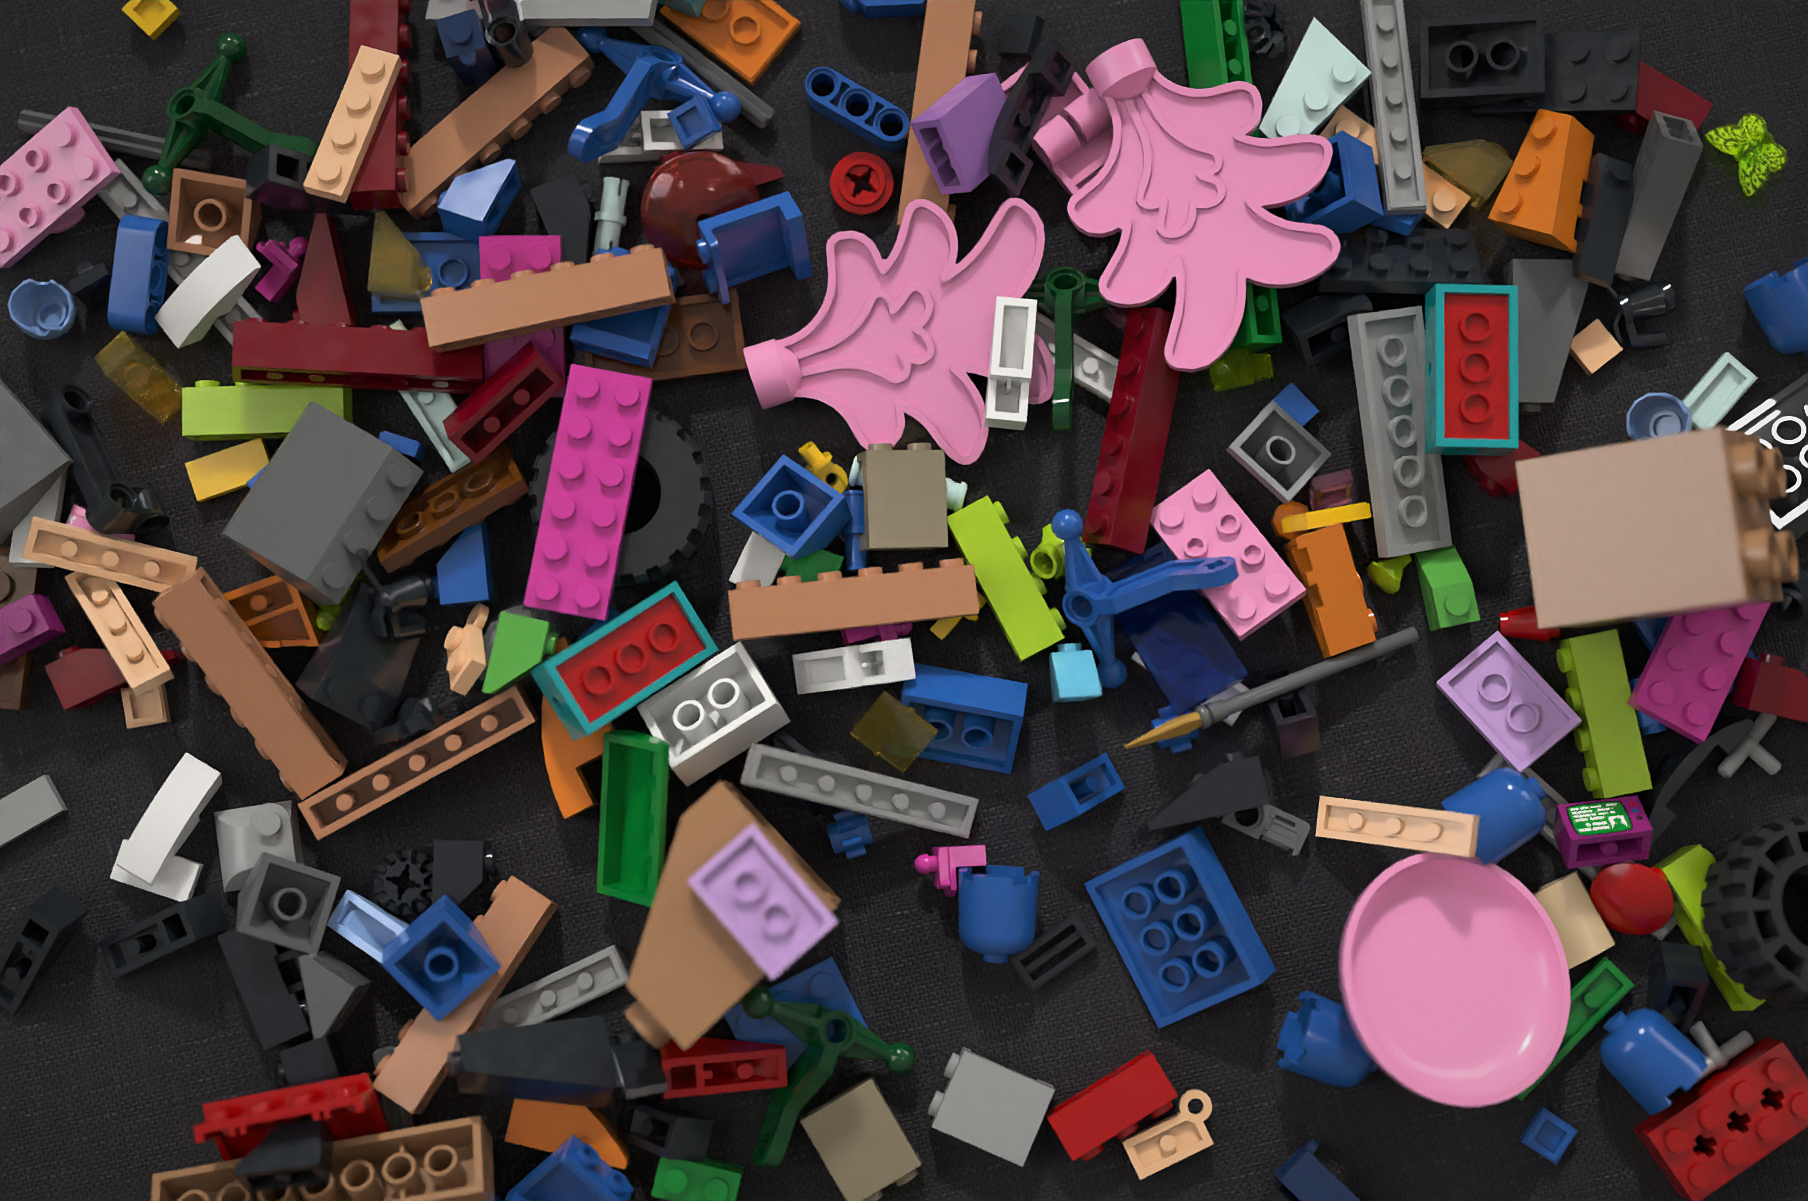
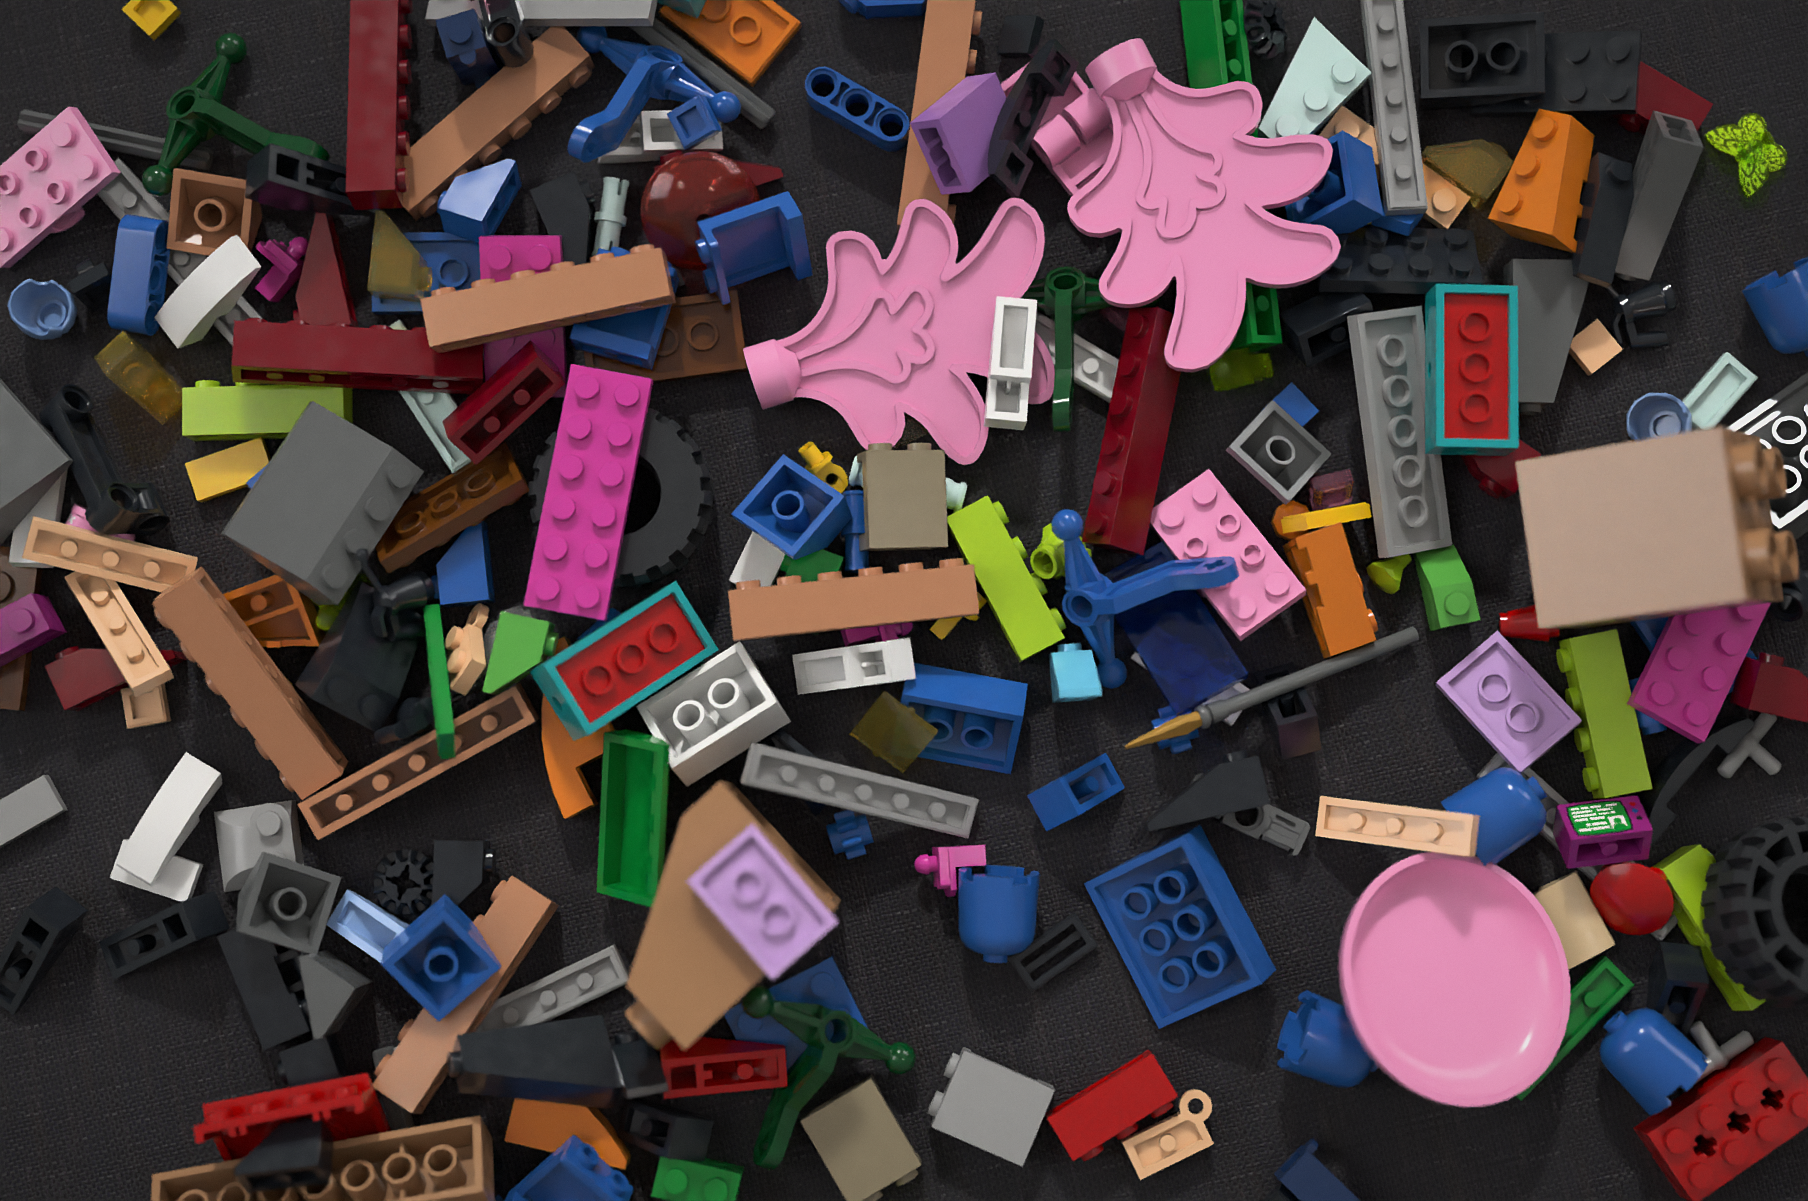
(352, 124): light nougat plate -> none
(407, 447): blue tile -> none
(439, 682): none -> green tile
(857, 166): red gear -> none
(1548, 1135): blue tile -> none

